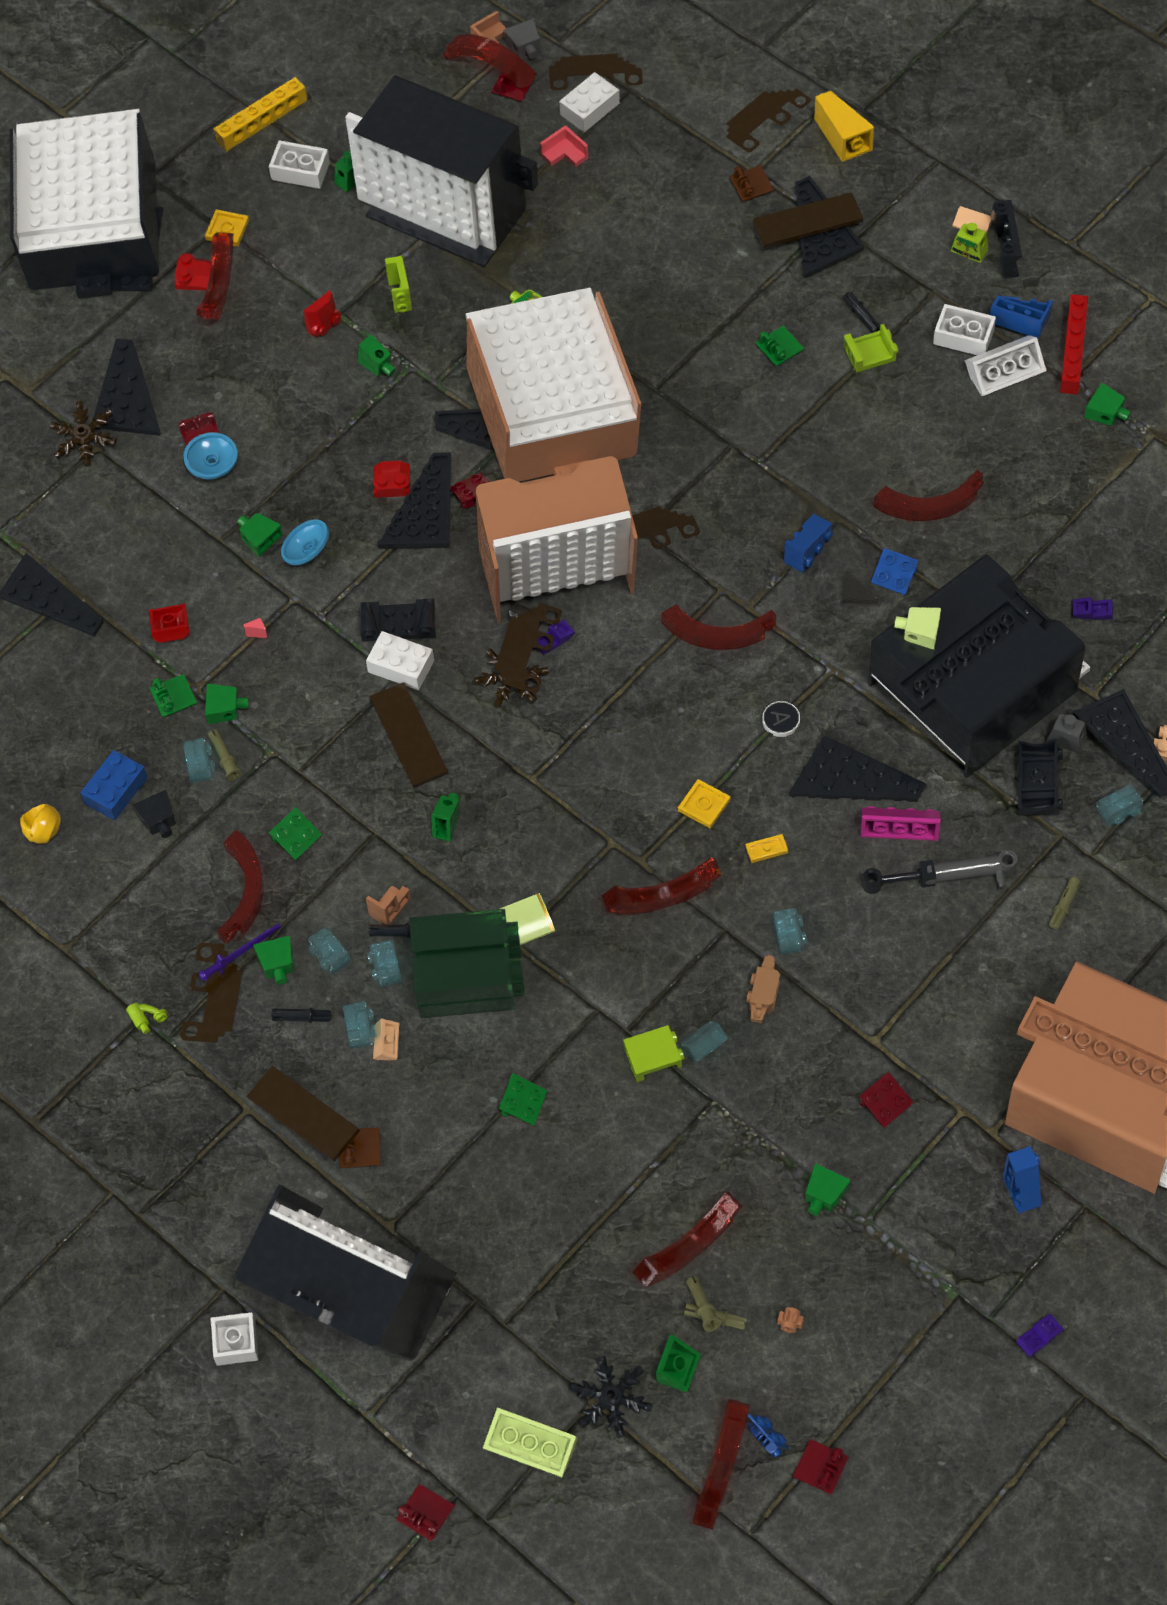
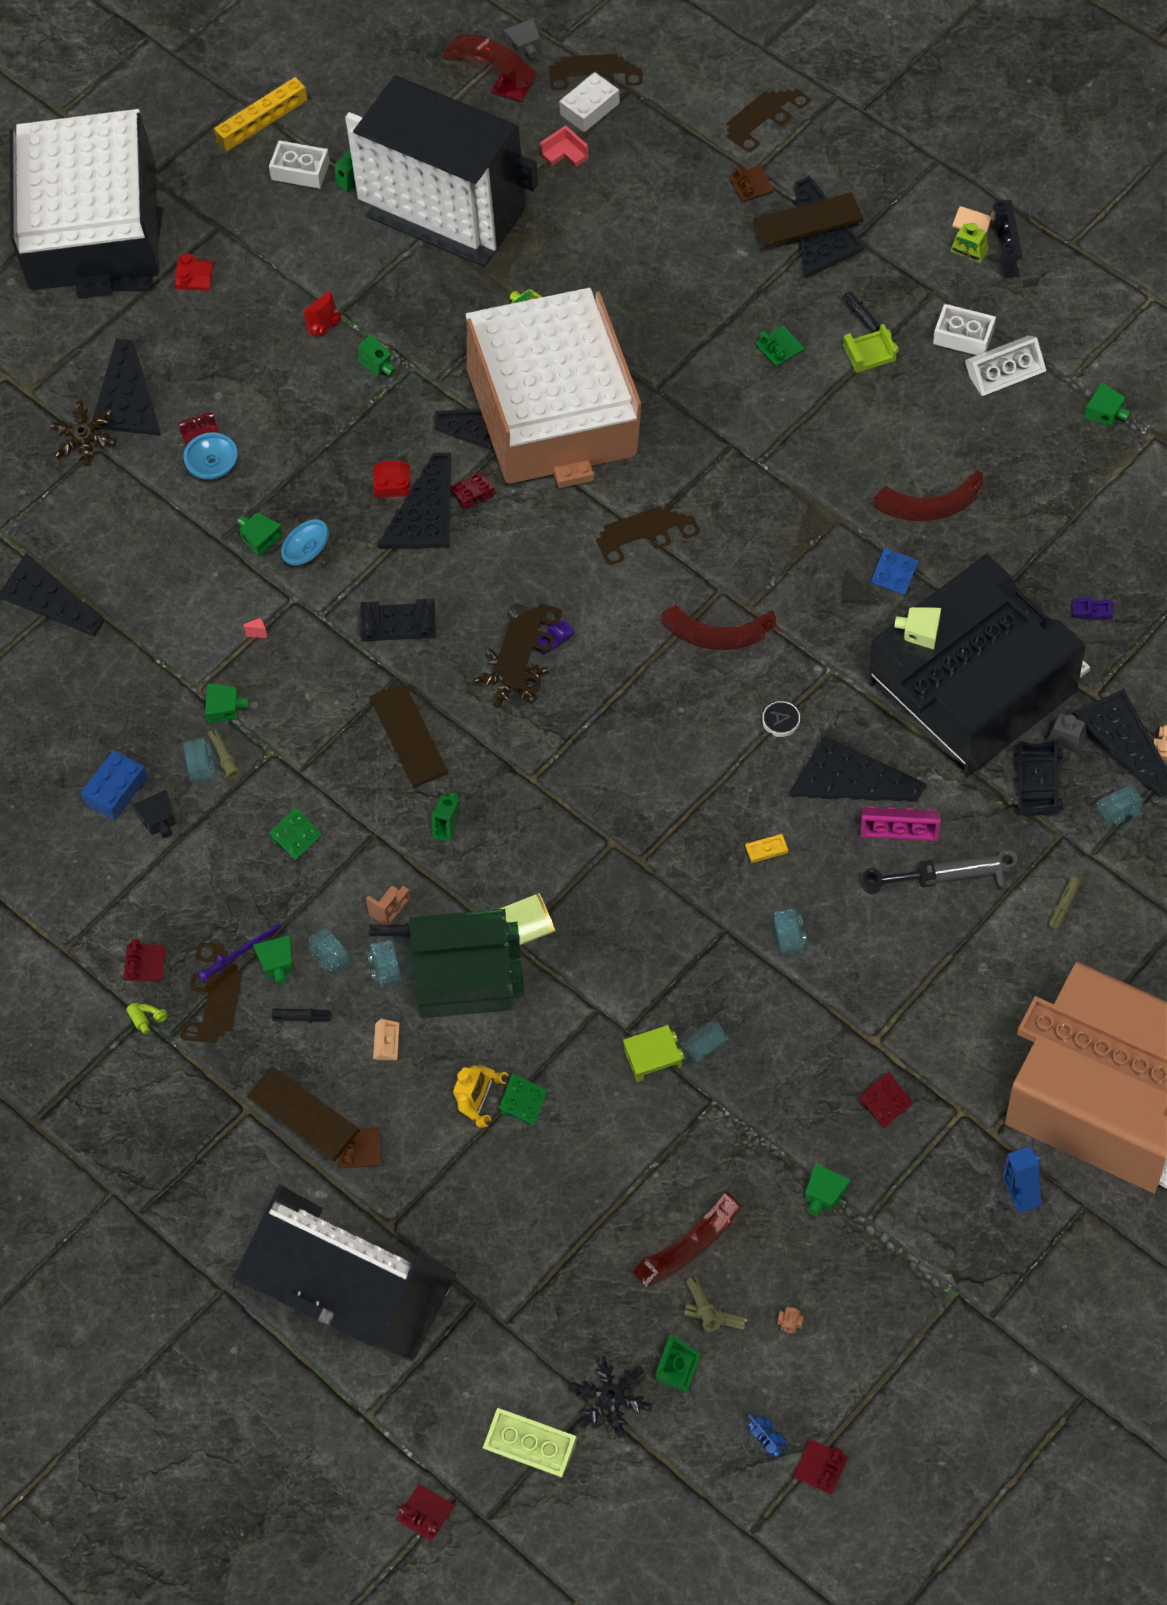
(40, 823): yellow piece -> none
(144, 961): none -> dark red hinge
(169, 623): red slope -> none
(172, 695): green hinge -> none
(219, 277): clear red arch -> none
(227, 223): yellow plate -> none
(234, 1339): white brick -> none
(252, 899): clear red arch -> none
(358, 1025): clear light blue brick -> none
(397, 275): lime panel -> none
(400, 660): white brick -> none
(472, 1089): none -> yellow torso
(489, 27): nougat panel -> none
(556, 532): piece -> none
(660, 896): clear red arch -> none
(704, 803): yellow plate -> none
(722, 1466): clear red arch -> none
(764, 991): medium nougat hinge -> none
(809, 542): blue wedge -> none
(843, 126): yellow slope -> none
(1021, 315): blue wedge -> none
(1040, 1335): dark purple slope -> none
(1074, 344): red brick -> none

